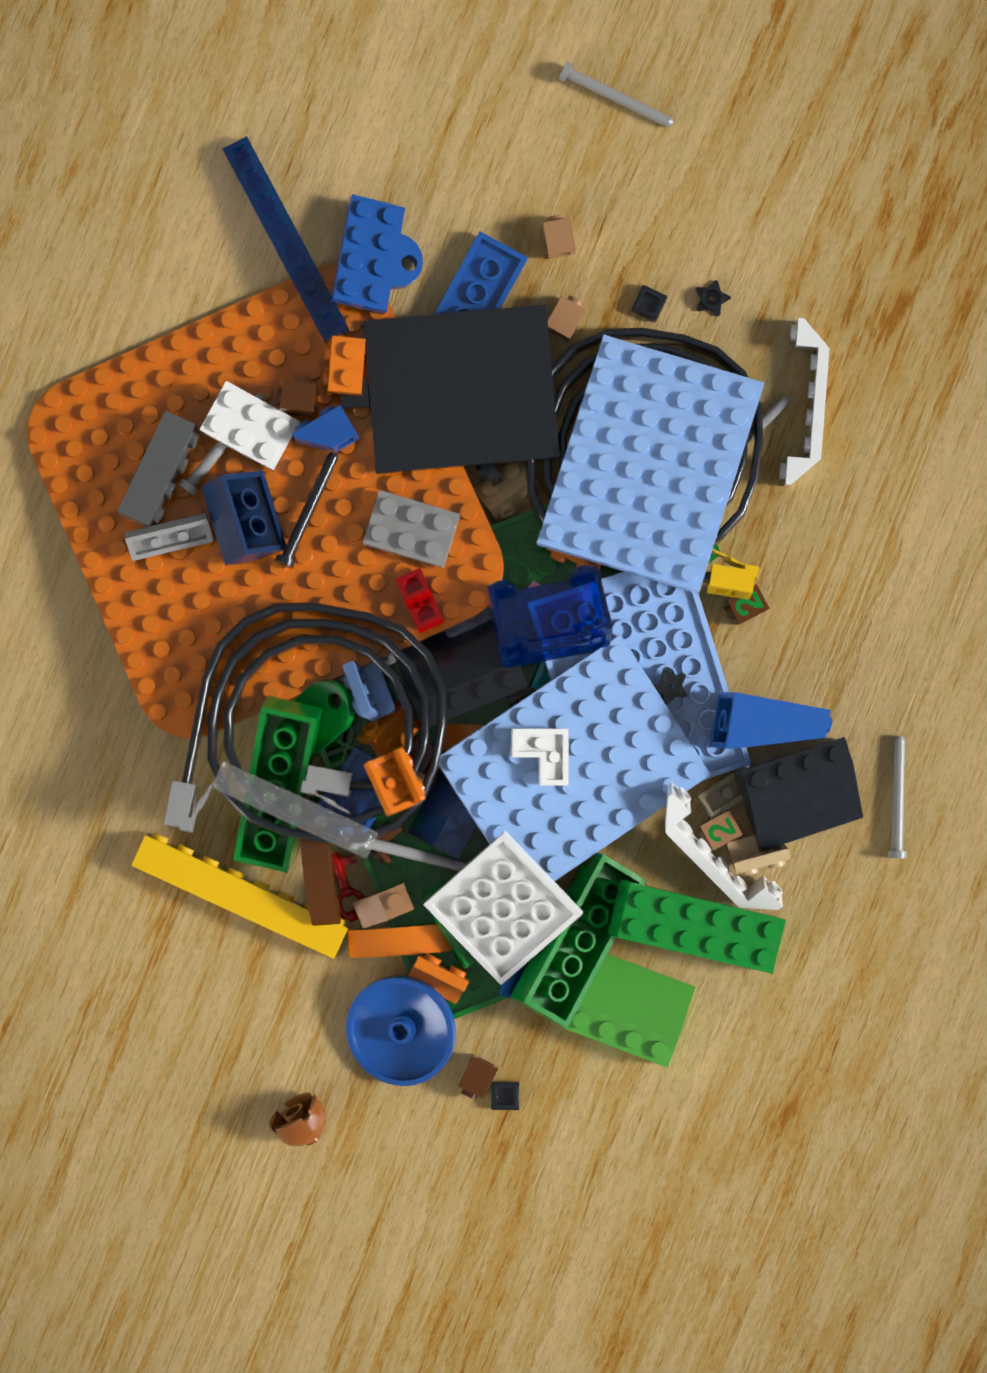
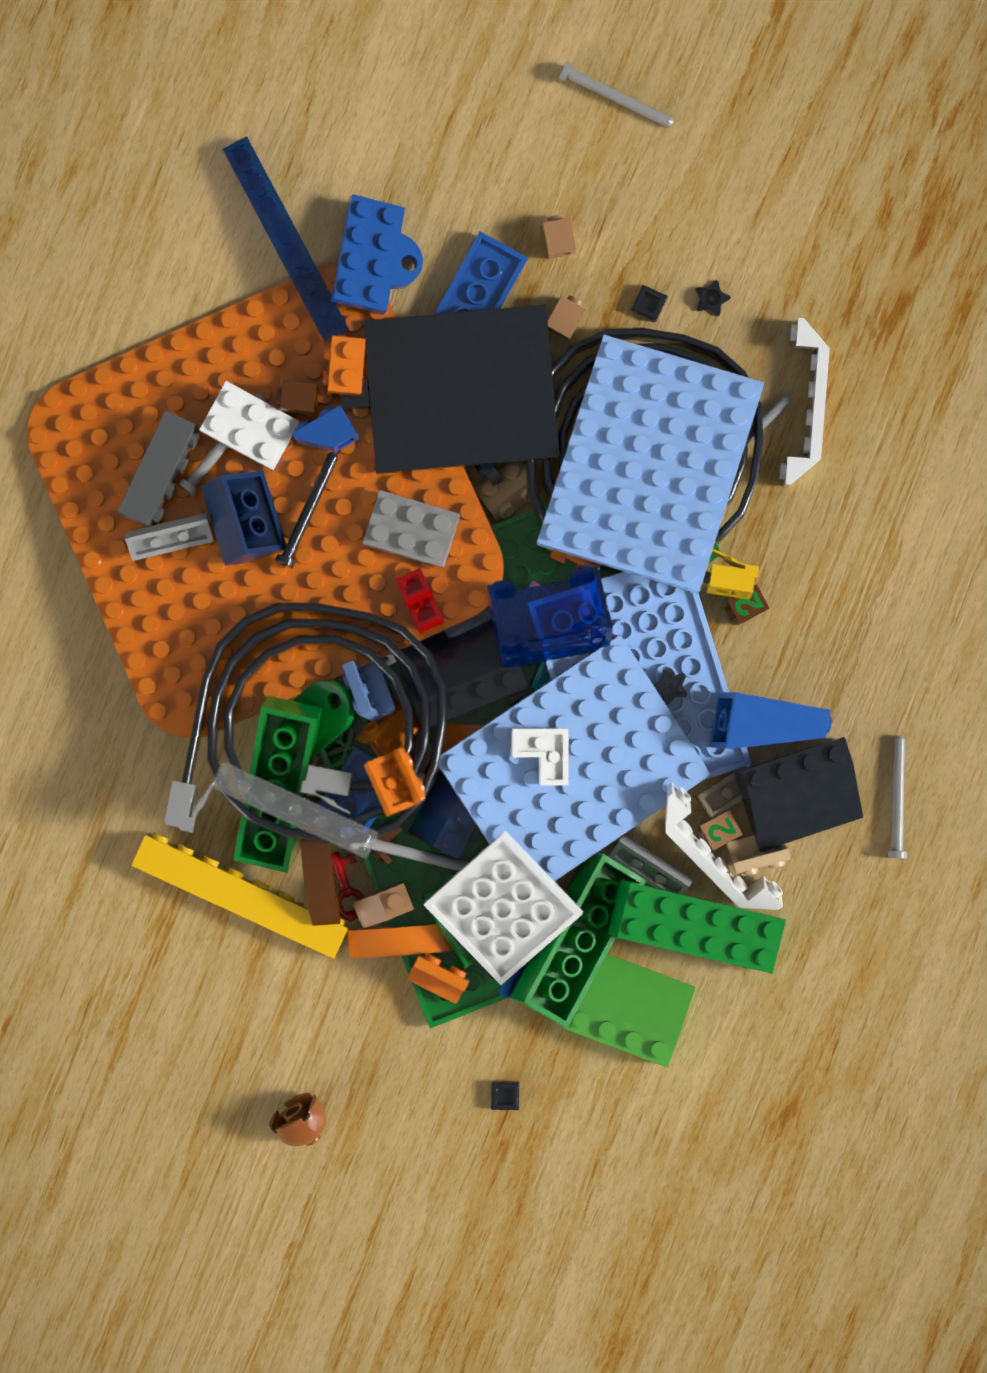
(401, 1030): blue dish -> none
(477, 1078): reddish brown brick -> none
(649, 866): none -> light grey plate

